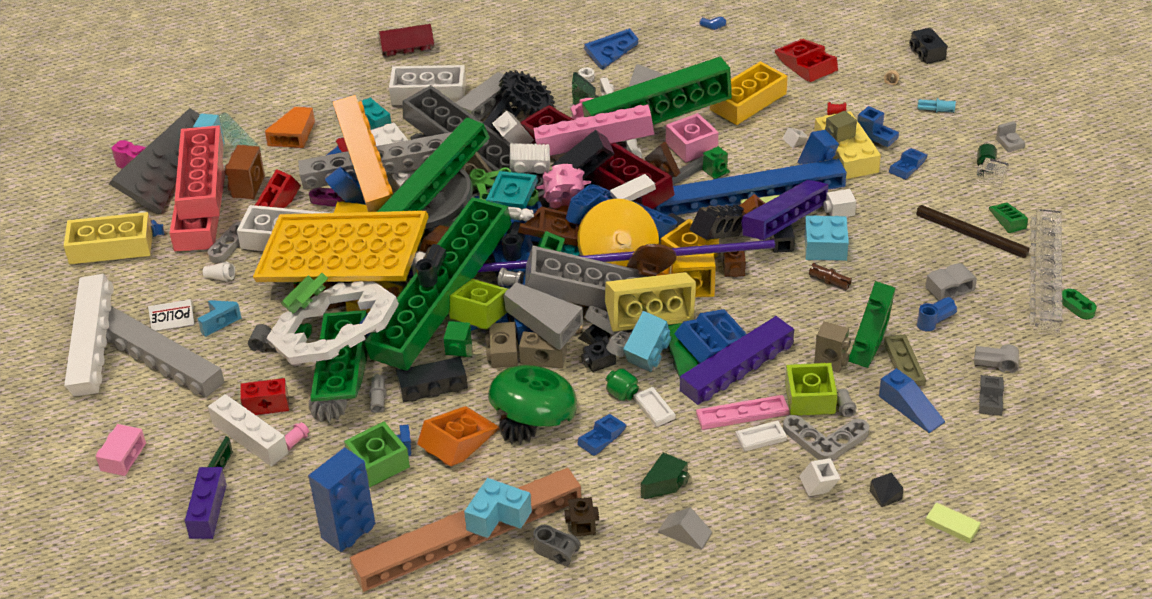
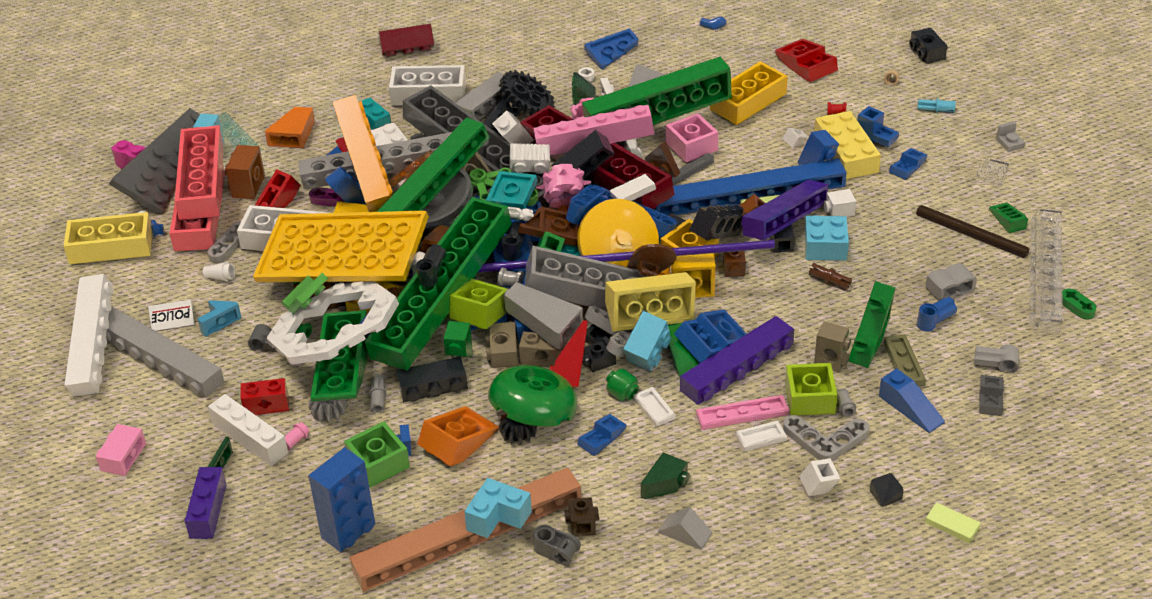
(409, 170): none -> clear orange wing
(571, 358): none -> red slope
(715, 162): green brick -> none
(841, 126): olive brick -> none
(986, 151): dark green brick -> none

